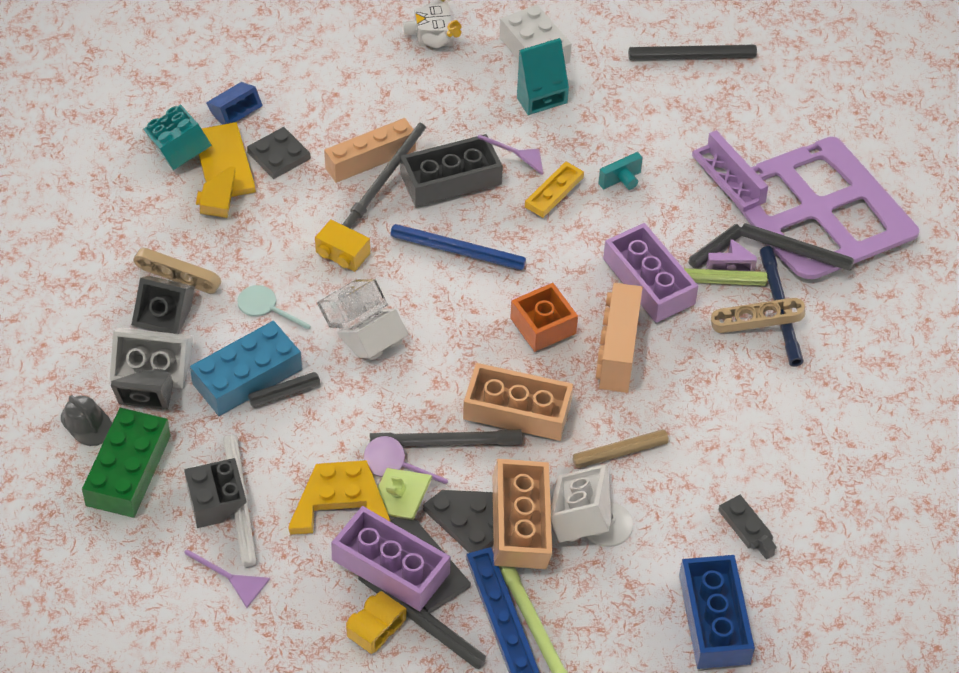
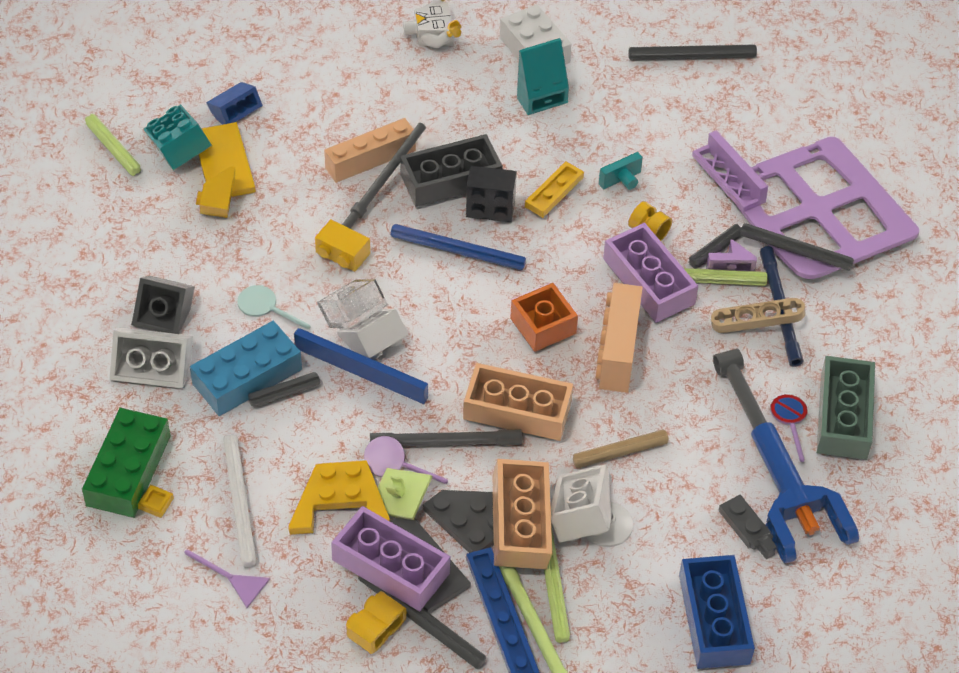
(85, 420): dark grey piece -> none
(113, 144): none -> yellowish green axle
(144, 389): dark grey slope -> none
(155, 501): none -> yellow tile
(177, 270): tan beam -> none
(214, 491): dark grey slope -> none
(278, 152): dark grey plate -> none
(361, 366): none -> blue tile
(491, 194): none -> black brick
(530, 156): lavender piece -> none
(556, 598): none -> yellowish green axle
(657, 221): none -> yellow wheel
(790, 410): none -> piece
(794, 498): none -> blue piece
(846, 407): none -> sand green brick

